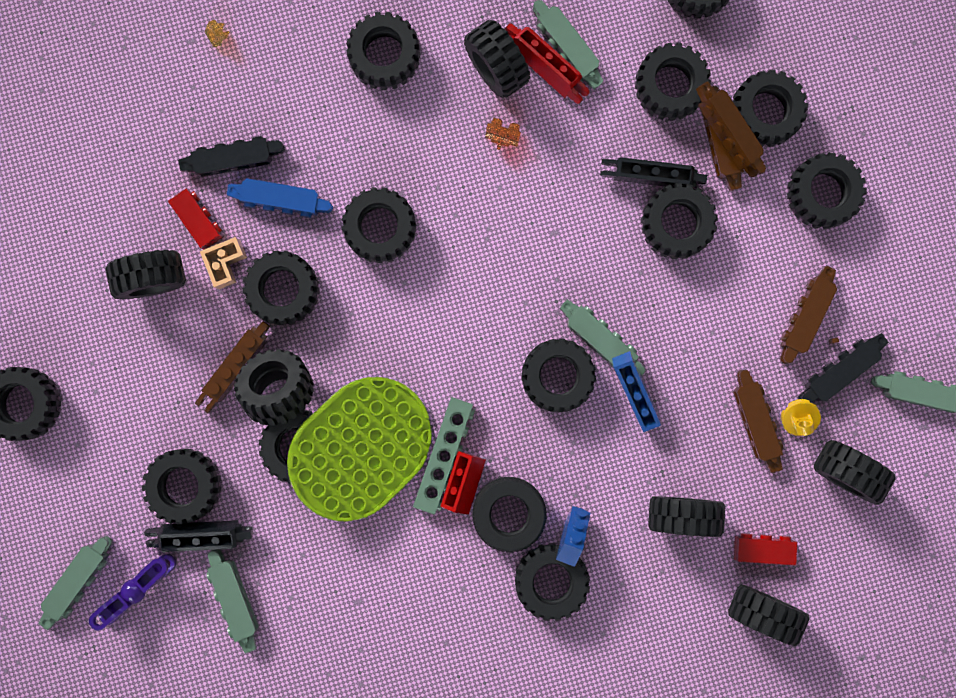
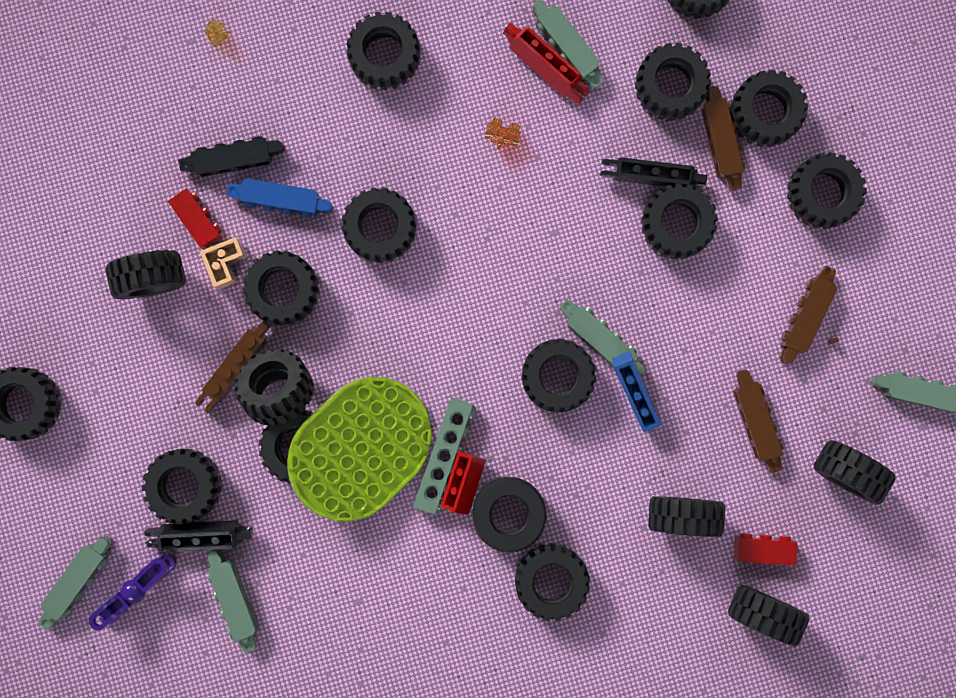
(497, 58): black tyre -> none
(573, 536): blue brick -> none
(731, 129): reddish brown hinge -> none
(801, 417): yellow tile -> none
(845, 369): black hinge -> none

